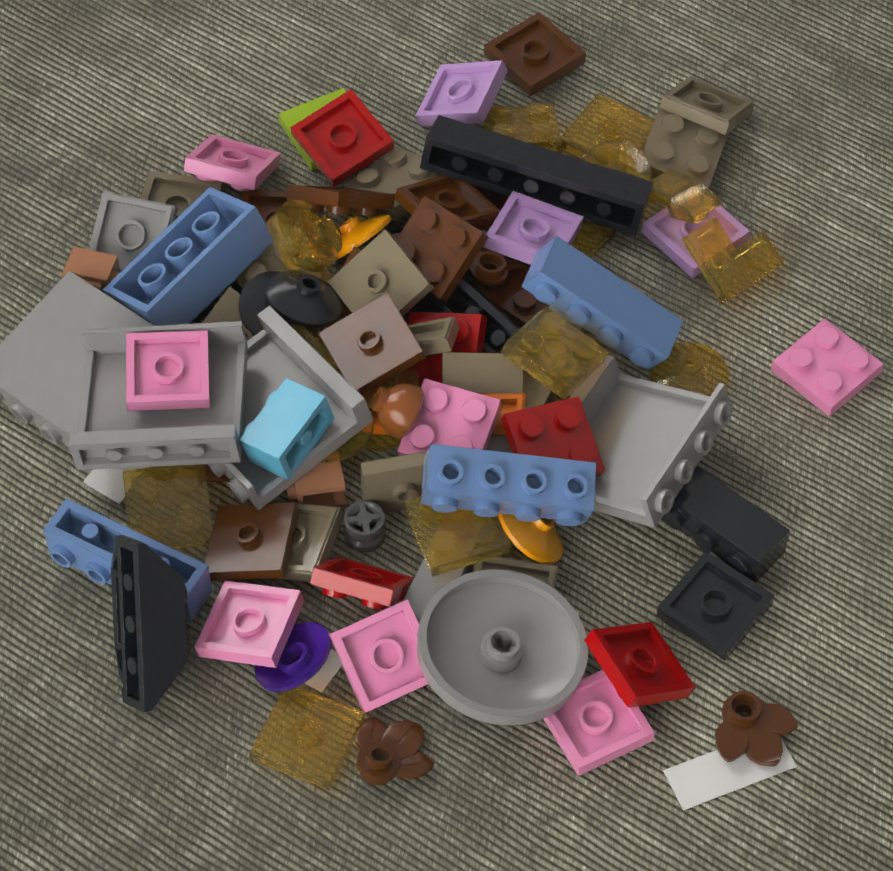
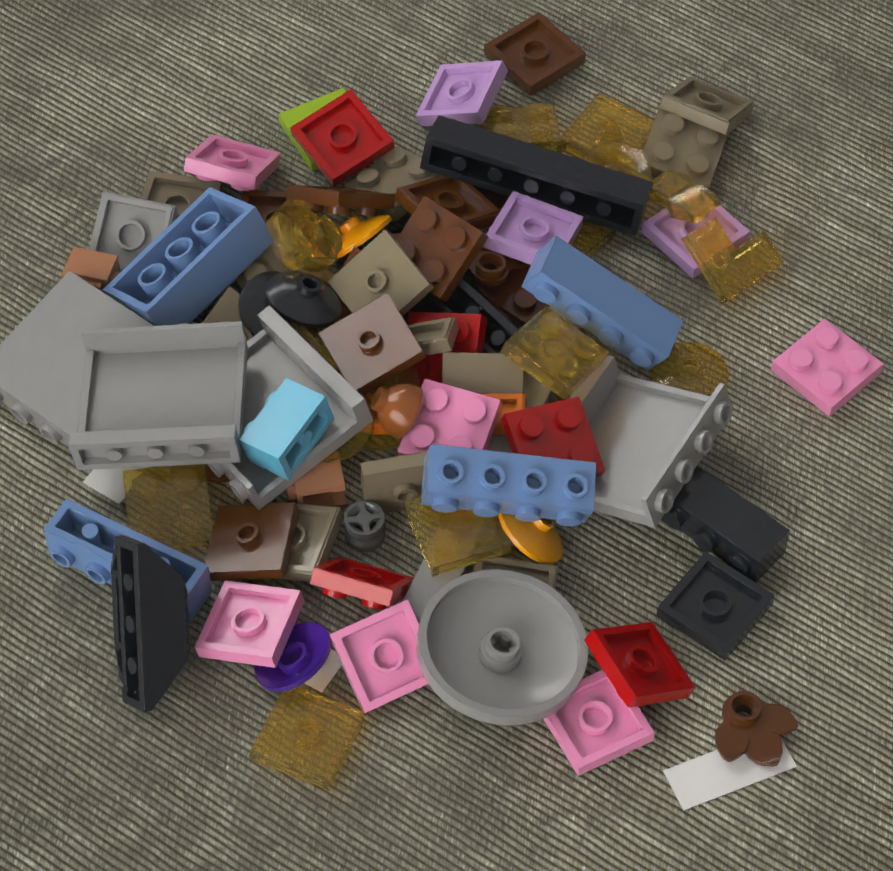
(167, 370): bright pink plate -> none
(390, 751): reddish brown plate -> none

